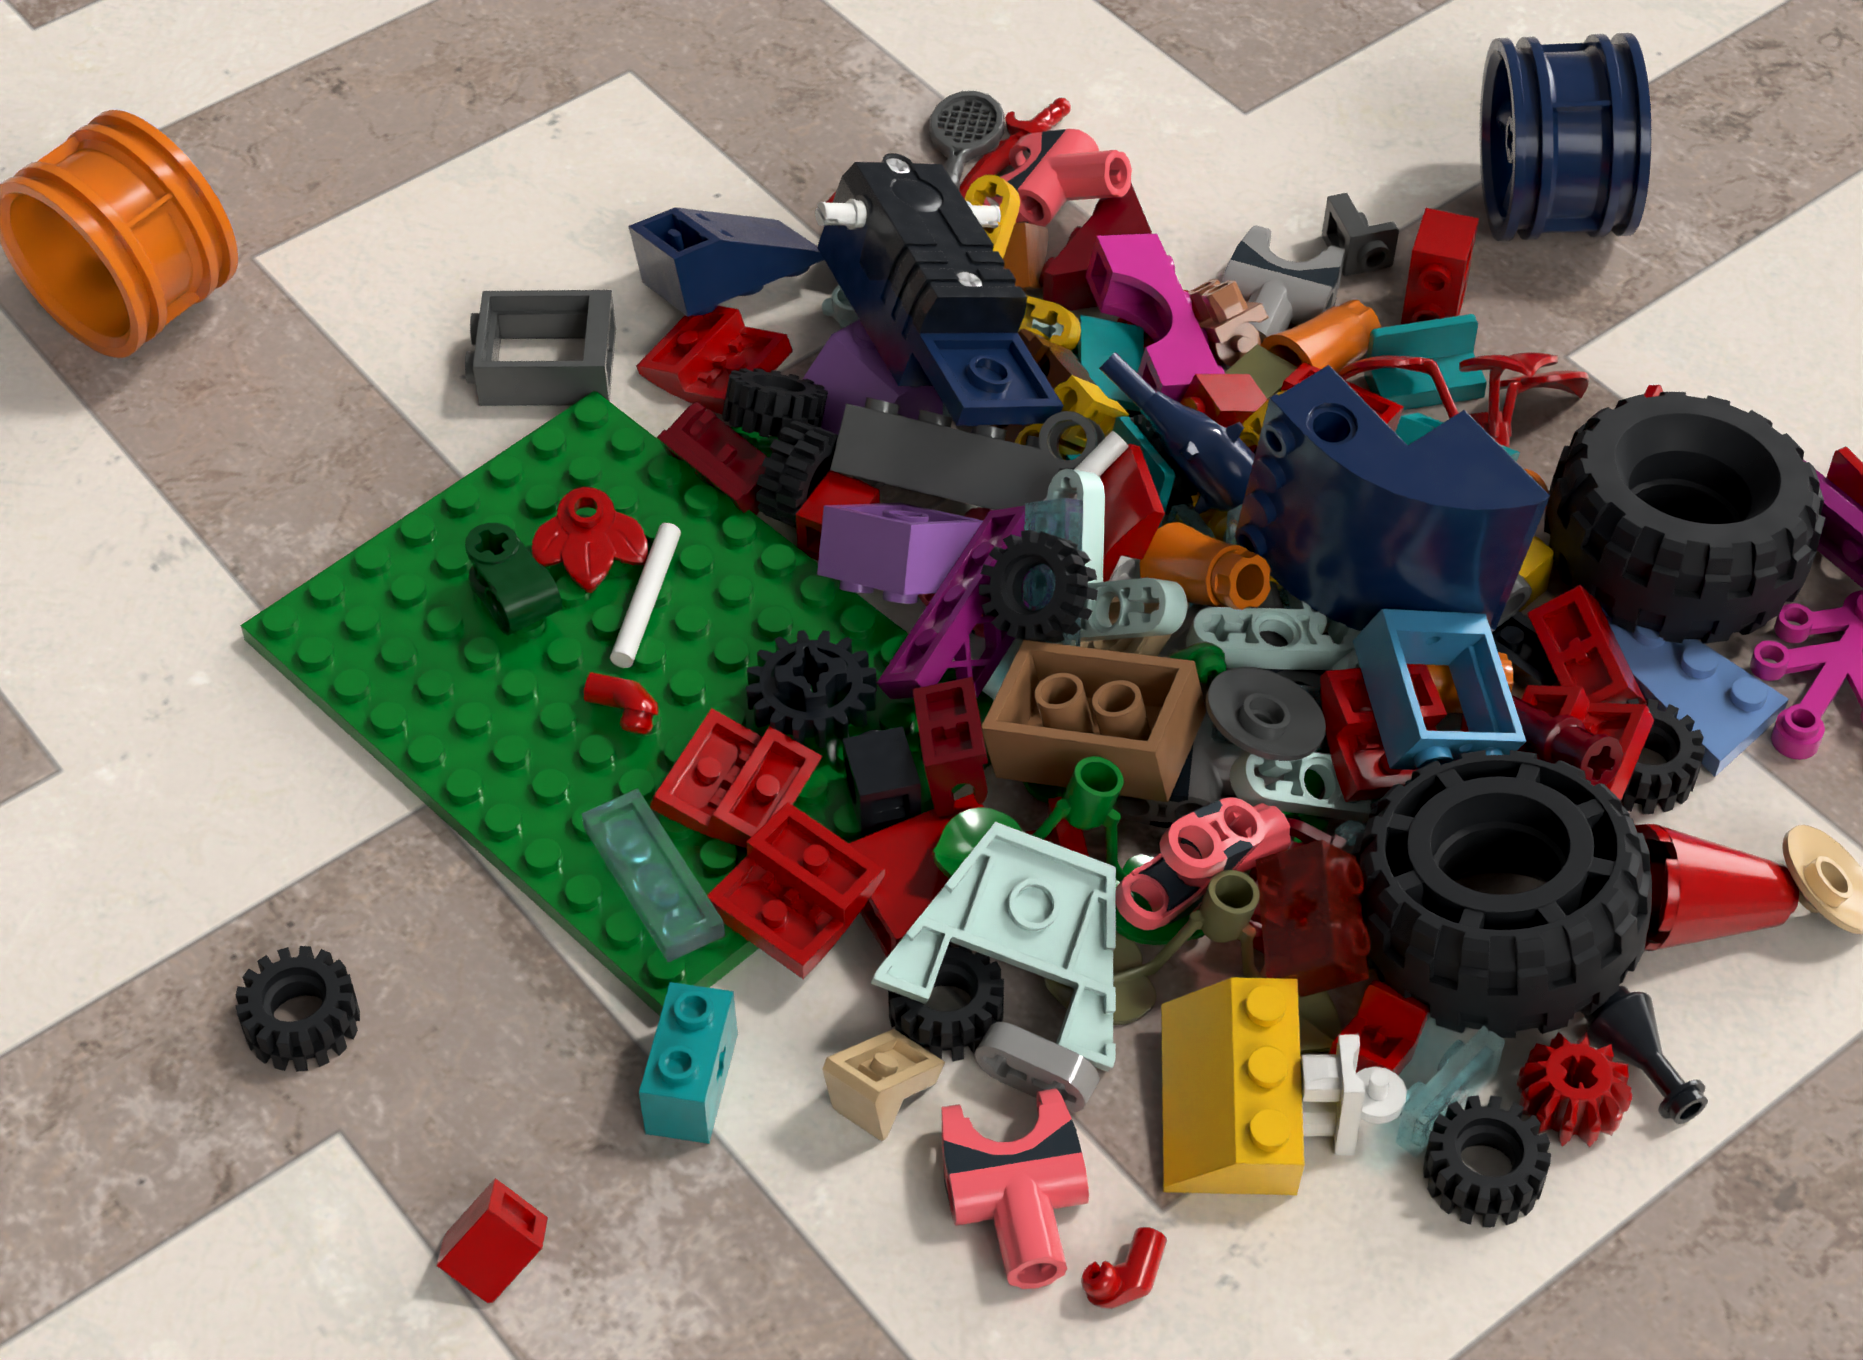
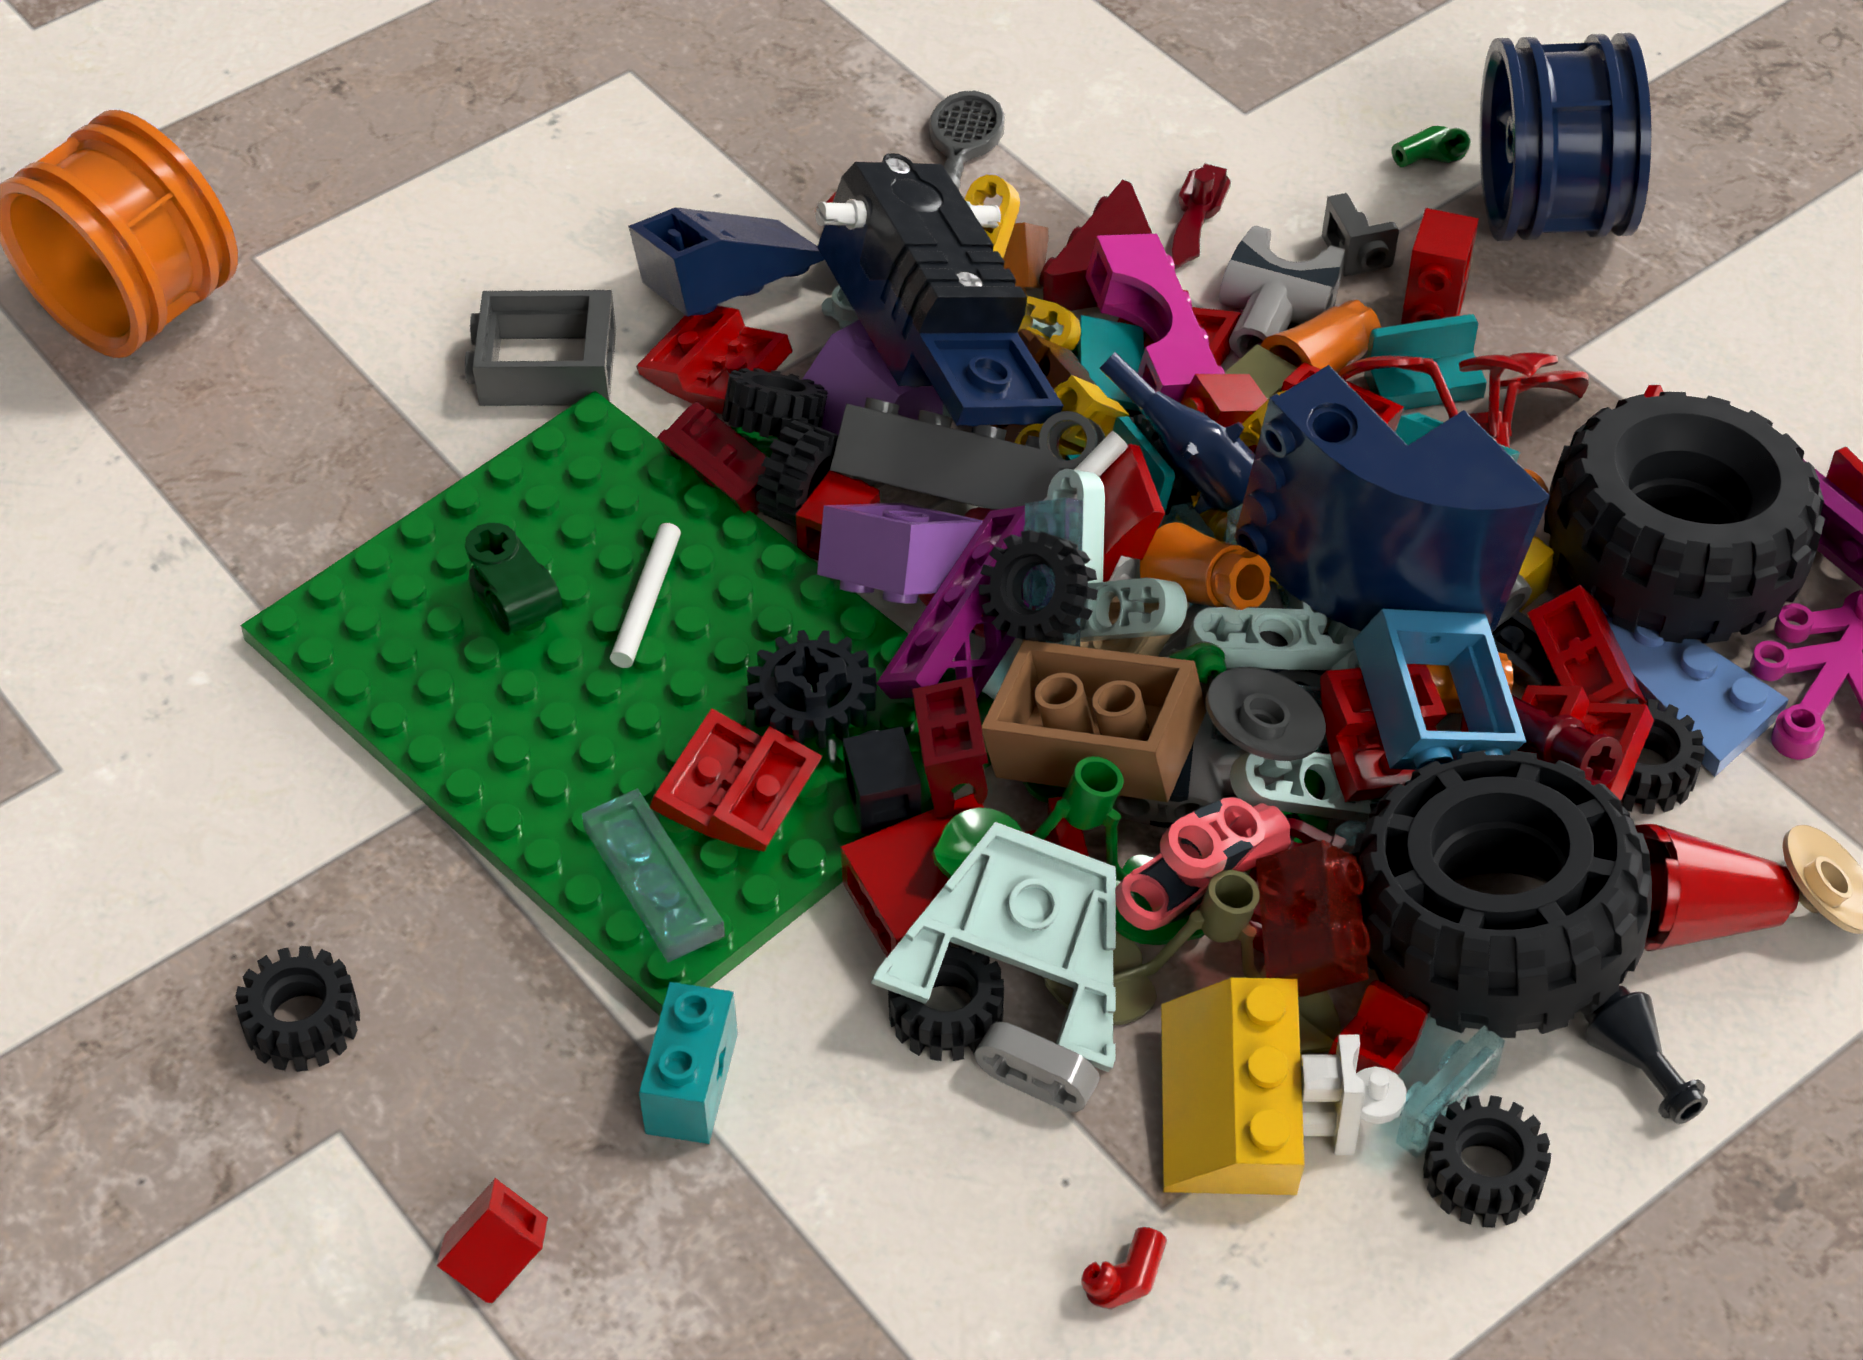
(589, 543): red plate -> none
(623, 694): red arm -> none
(796, 889): red slope -> none
(875, 1077): tan slope -> none
(999, 158): red piece -> none
(1017, 1186): coral connector -> none
(1062, 169): coral connector -> none
(1199, 200): none -> dark red piece
(1226, 319): nougat hips -> none
(1432, 143): none -> green arm
(1574, 1089): red gear -> none

